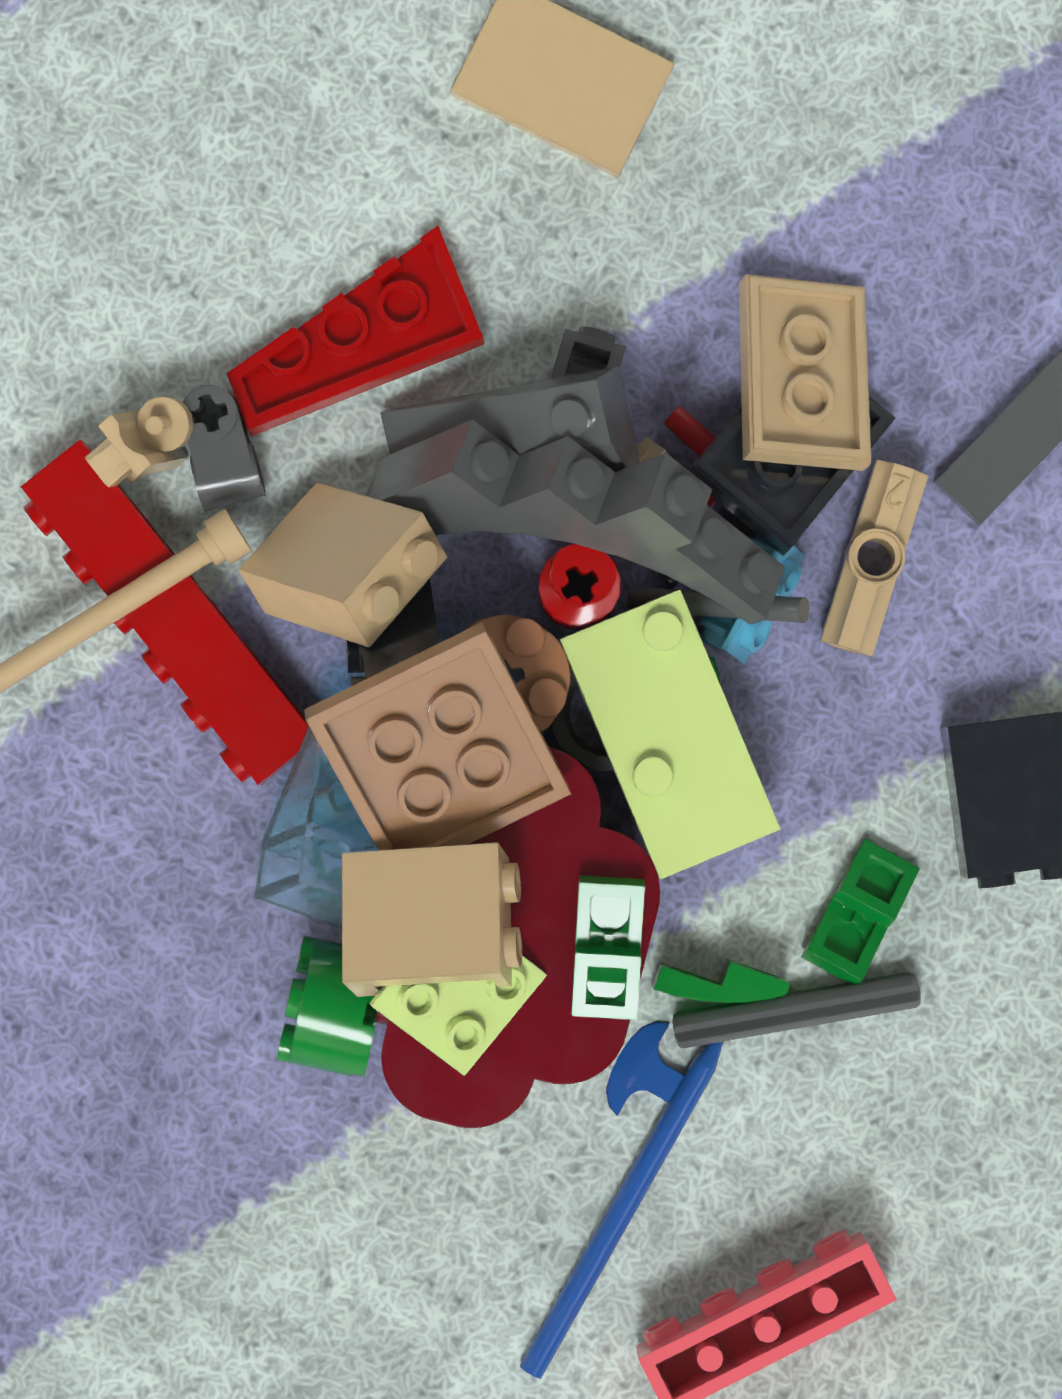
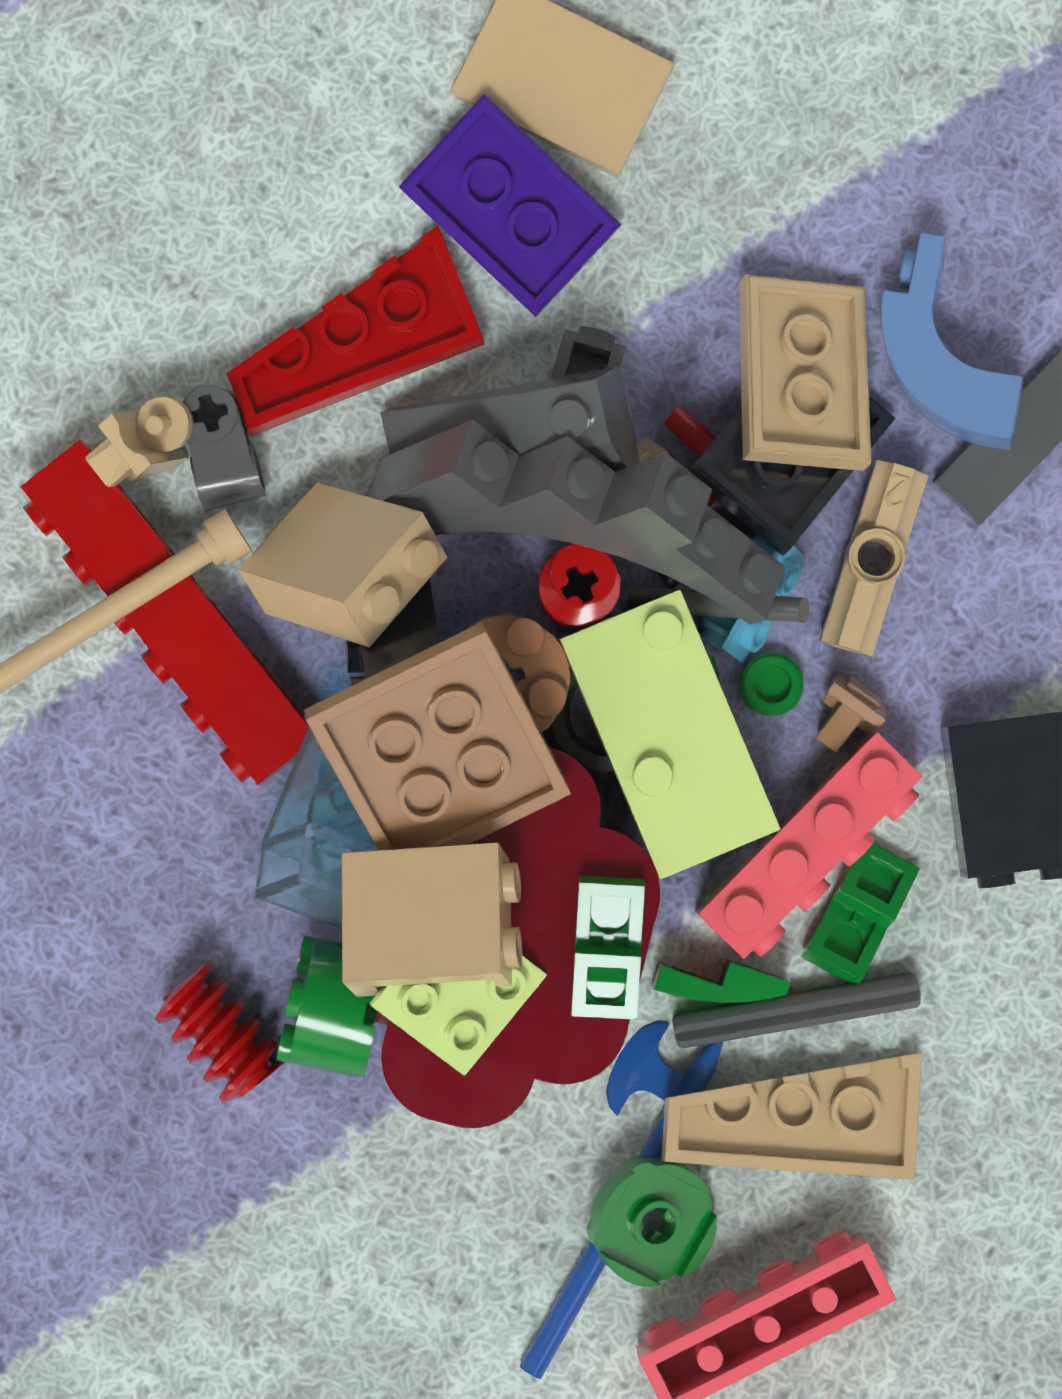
(218, 1034): none -> red piece
(510, 205): none -> dark purple tile
(624, 1201): none -> green plate
(771, 684): none -> green tile
(812, 840): none -> coral brick
(816, 1122): none -> tan wing
(853, 706): none -> medium nougat brick
(947, 392): none -> medium blue arch

